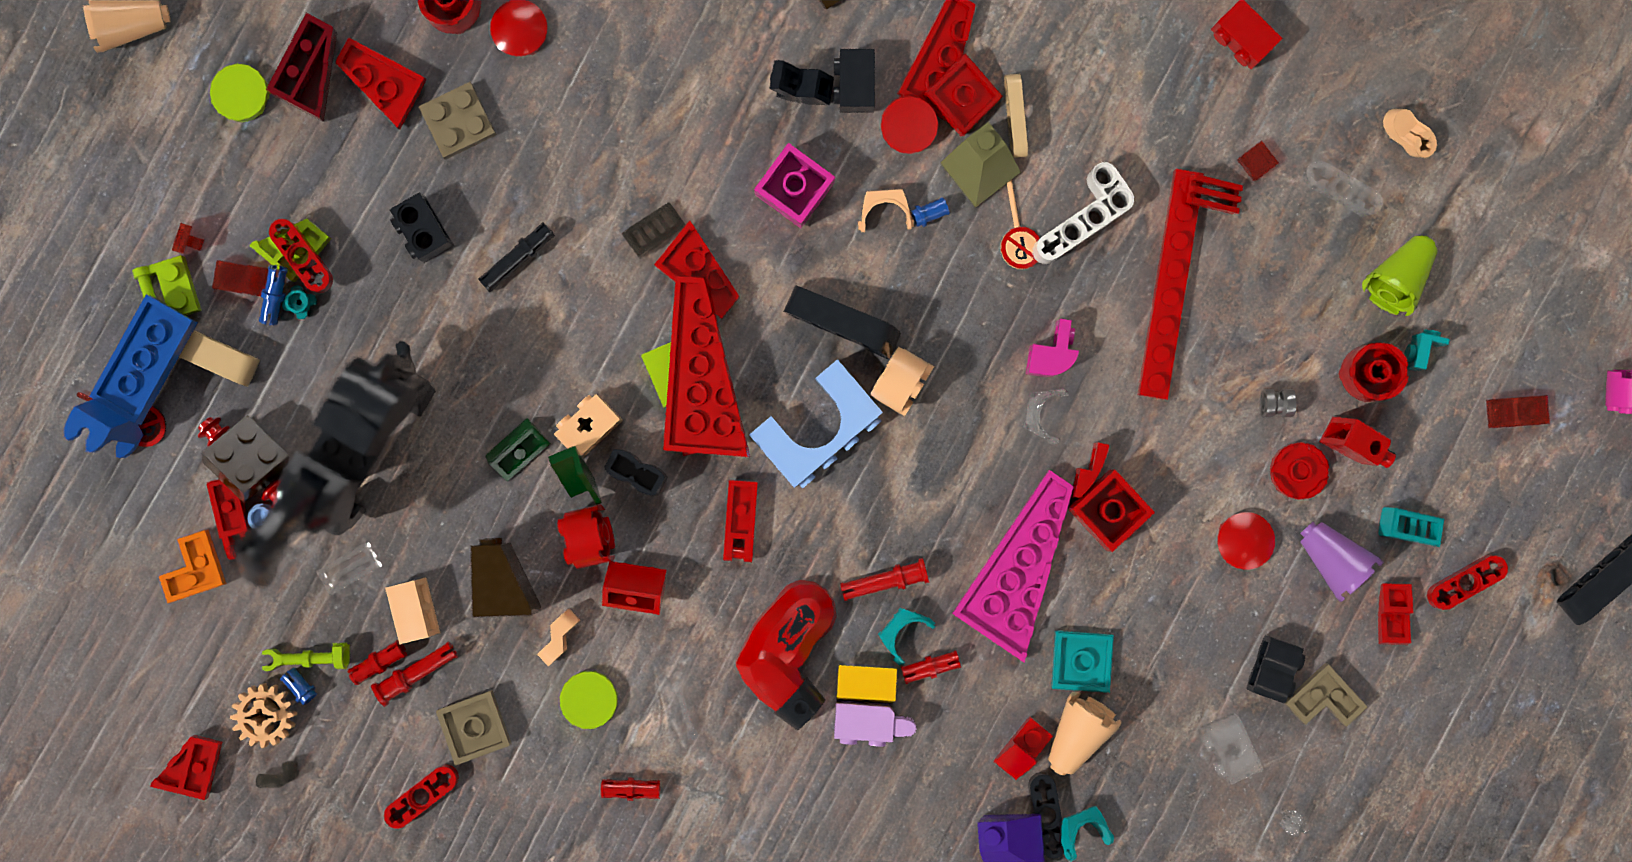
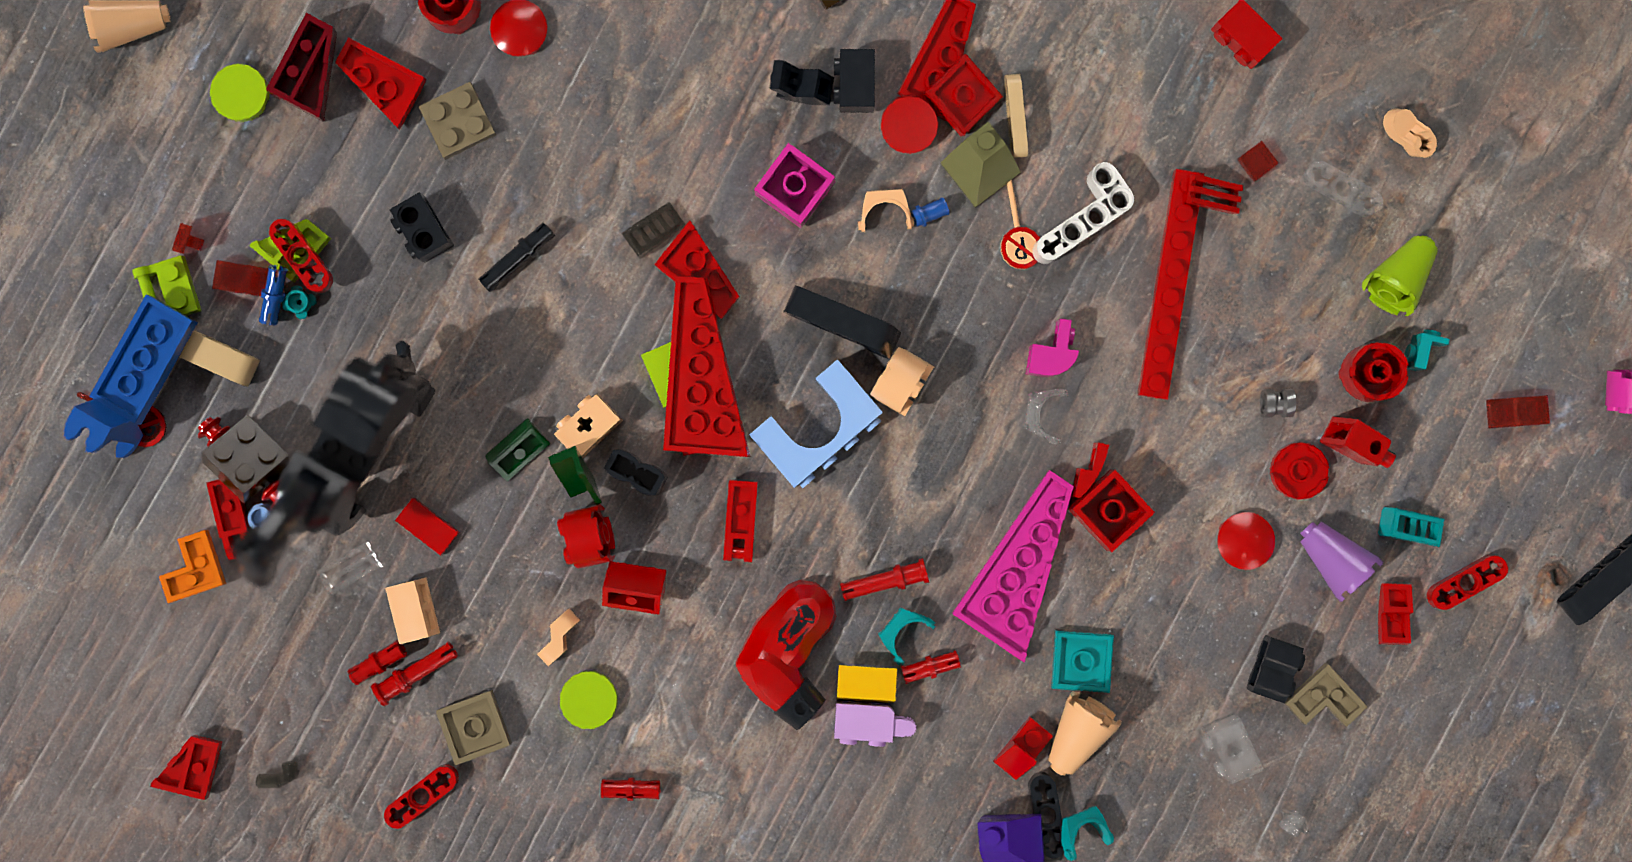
(263, 727): light nougat gear -> none
(299, 687): blue pin -> none
(338, 657): lime piece -> none
(427, 526): none -> red tile
(500, 582): dark brown slope -> none

